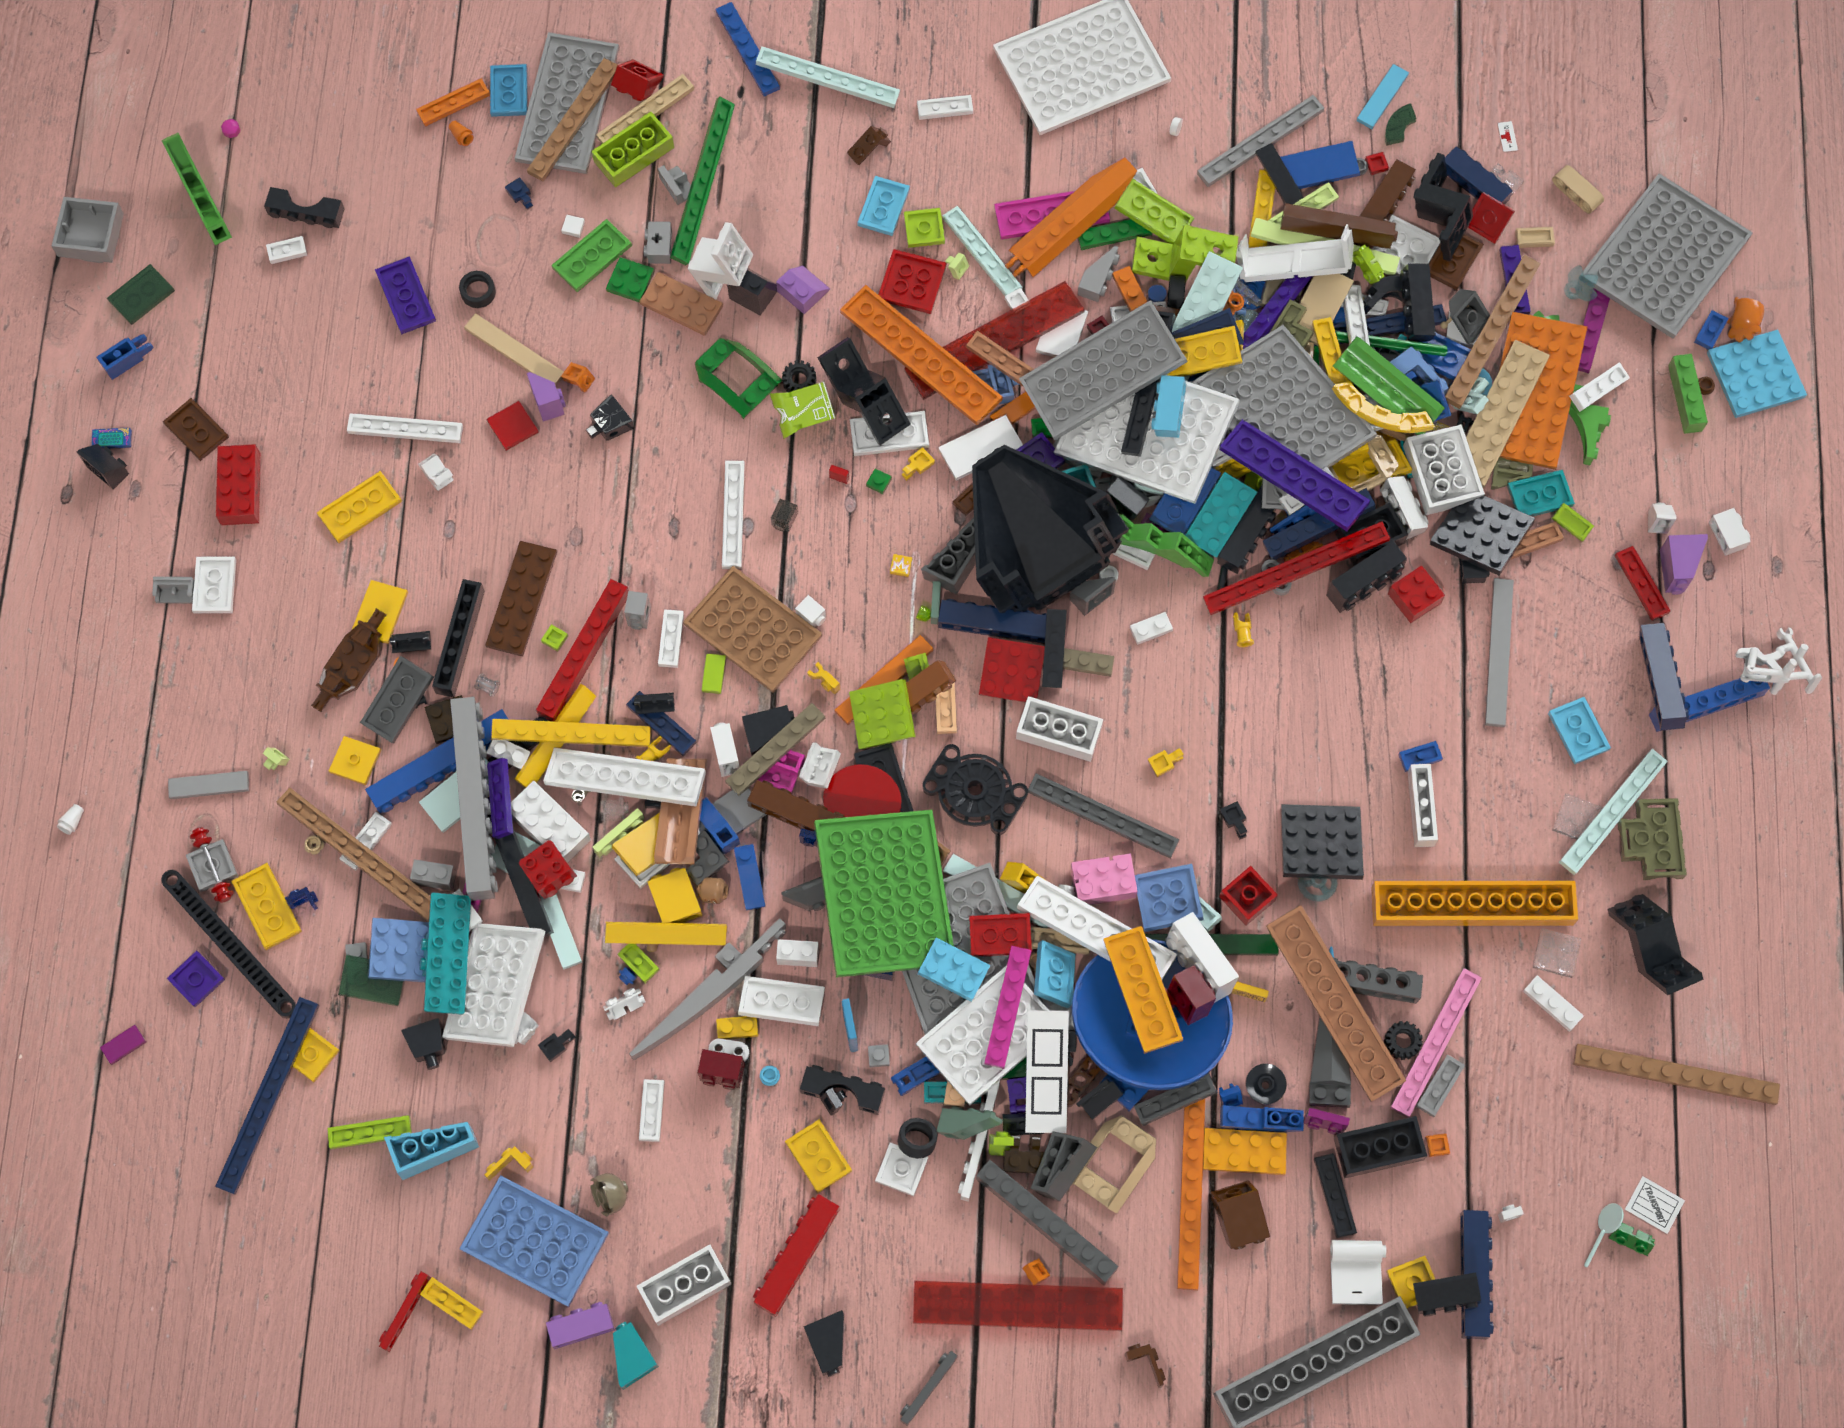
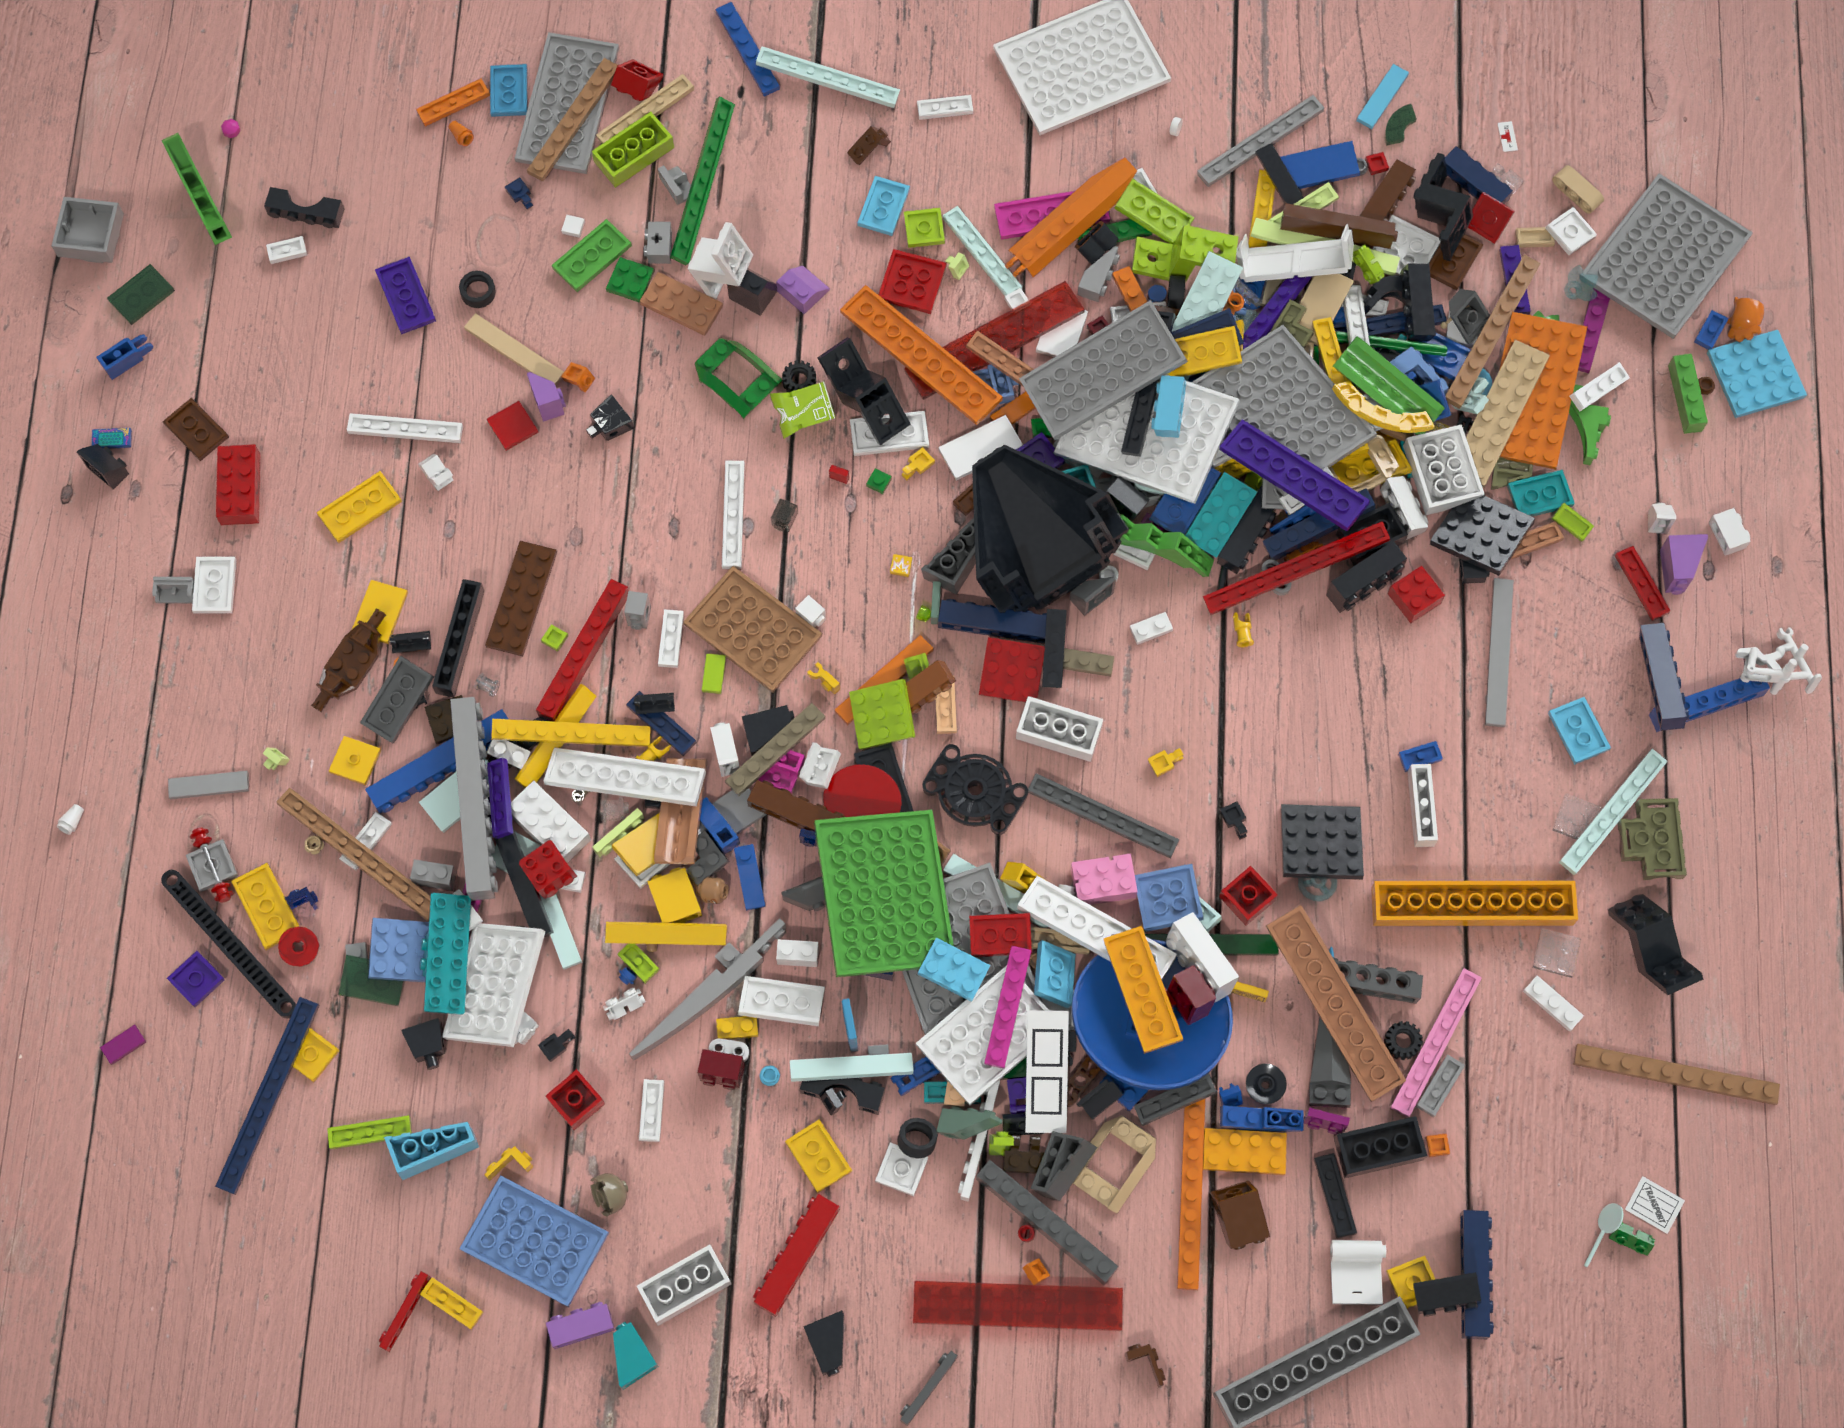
(310, 946): none -> red plate
(575, 1099): none -> red brick
(851, 1067): none -> light aqua tile
(1022, 1233): none -> red hinge
(1096, 242): none -> black brick
(1509, 1213): white plate -> none
(1571, 231): none -> white tile

